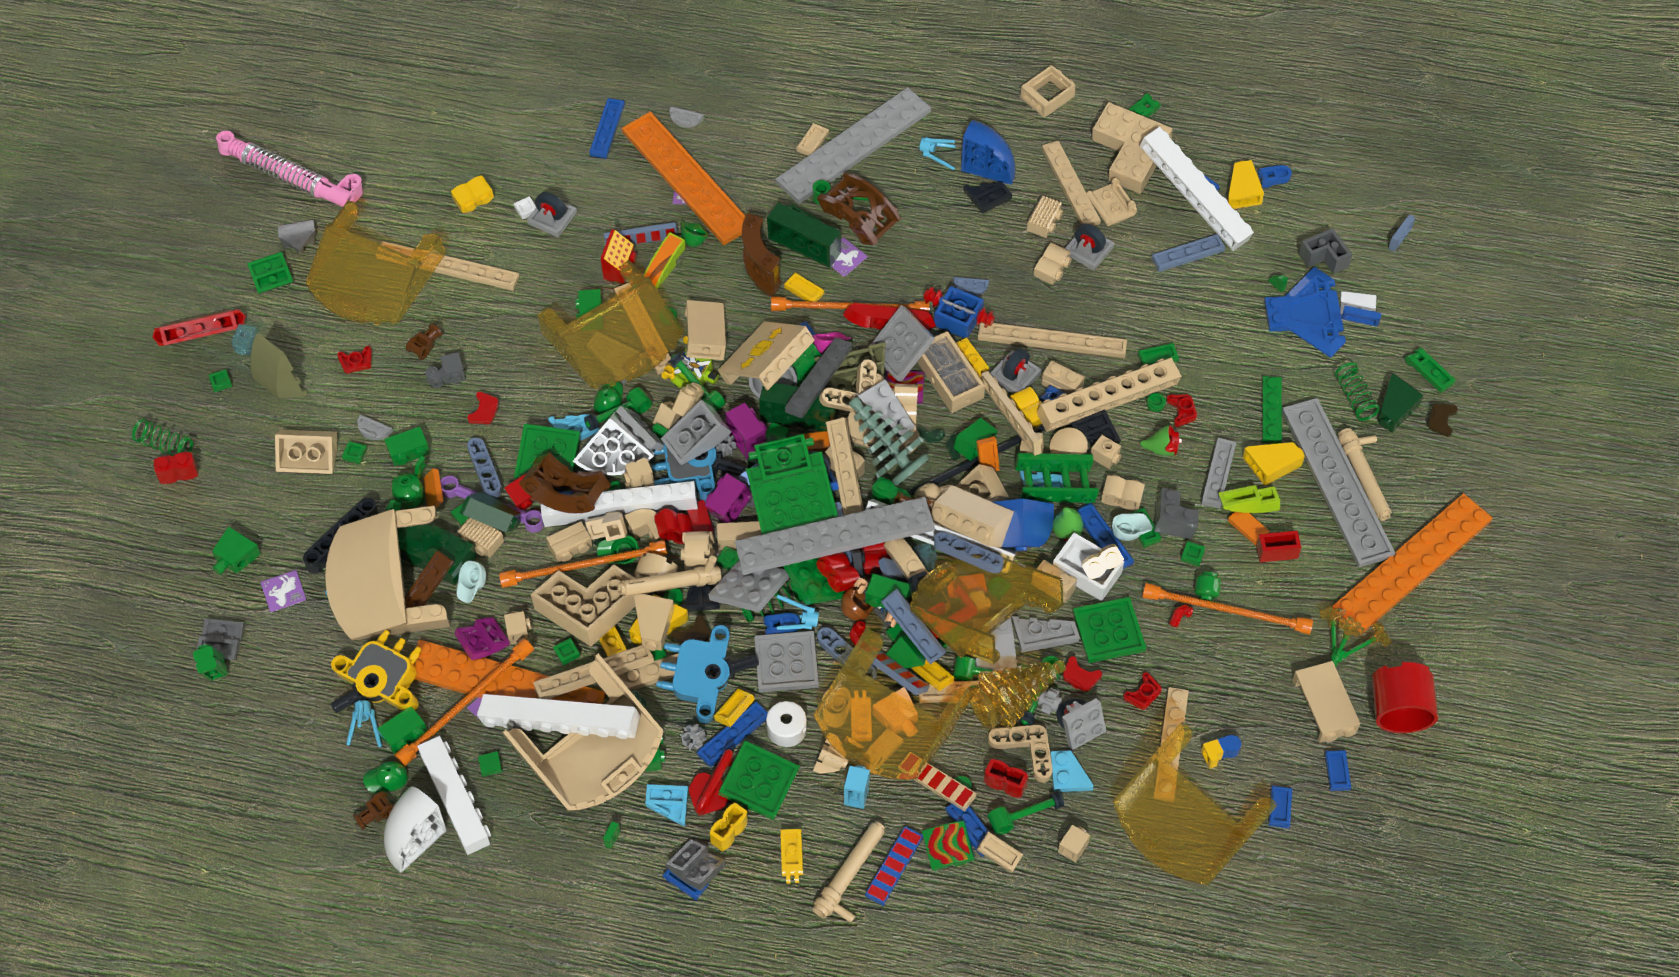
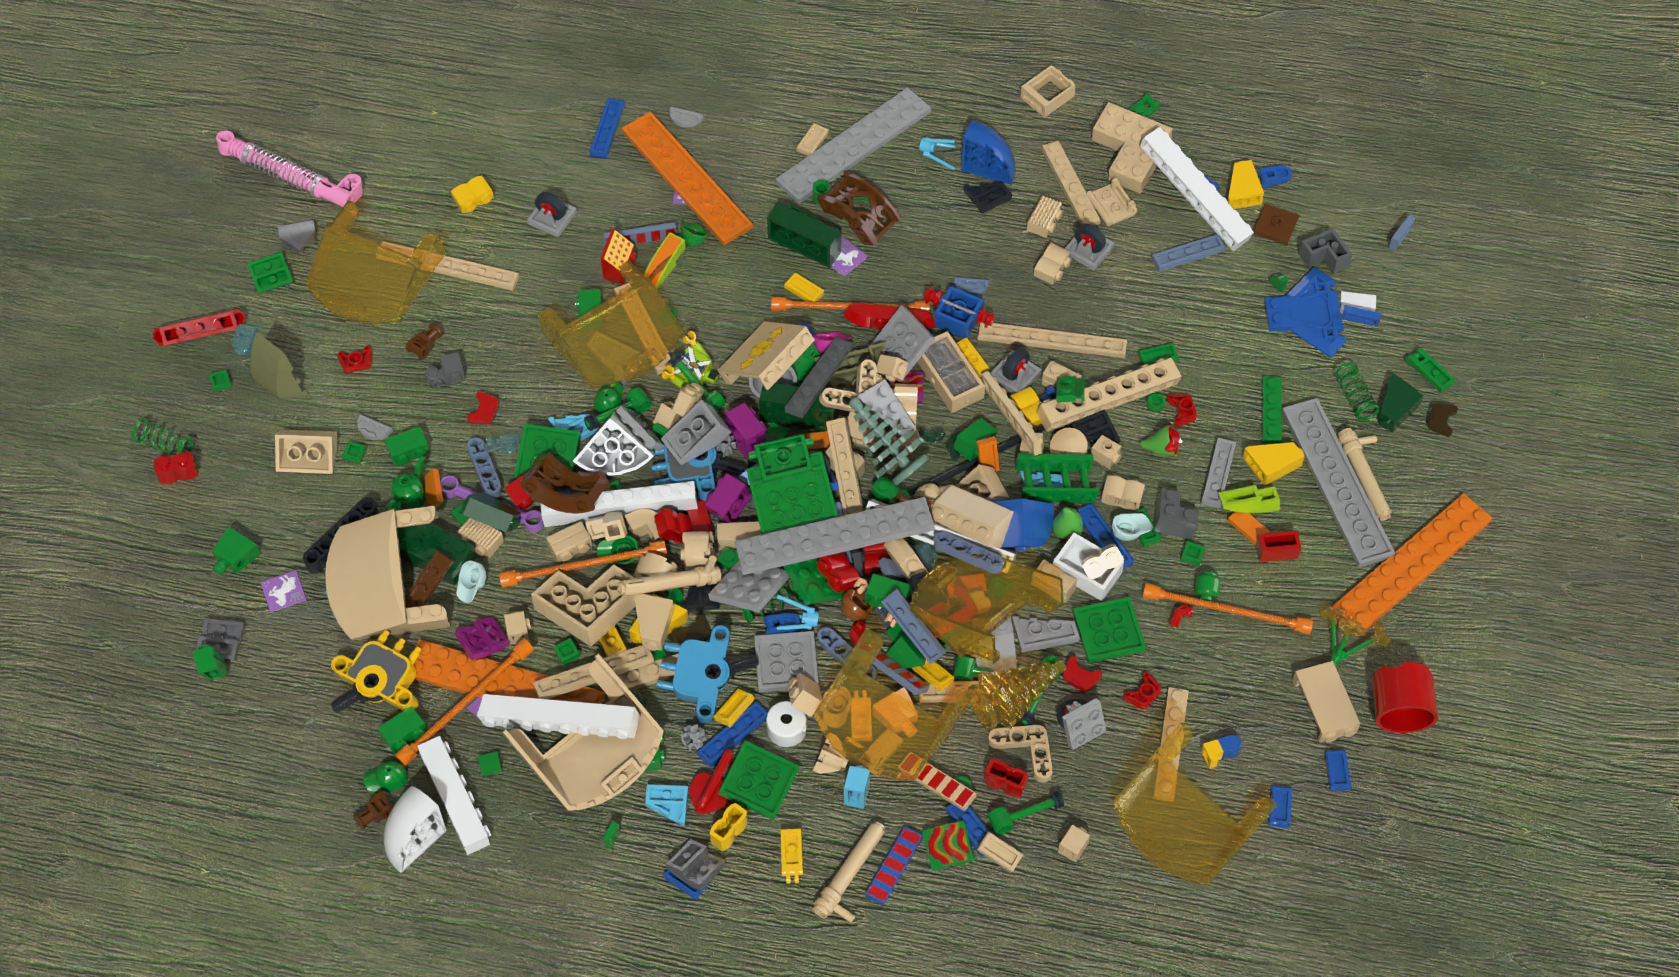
(362, 713): medium azure plant -> none
(505, 443): none -> clear light blue plate
(525, 207): white tile -> none
(638, 474): tan brick -> none
(705, 330): tan panel -> none
(758, 261): reddish brown fence -> none
(804, 694): none -> tan brick
(891, 368): none -> tan brick
(1050, 701): light grey gear -> none
(1068, 773): medium azure wing -> none
(1070, 389): none -> green plate
(1276, 224): none -> reddish brown plate

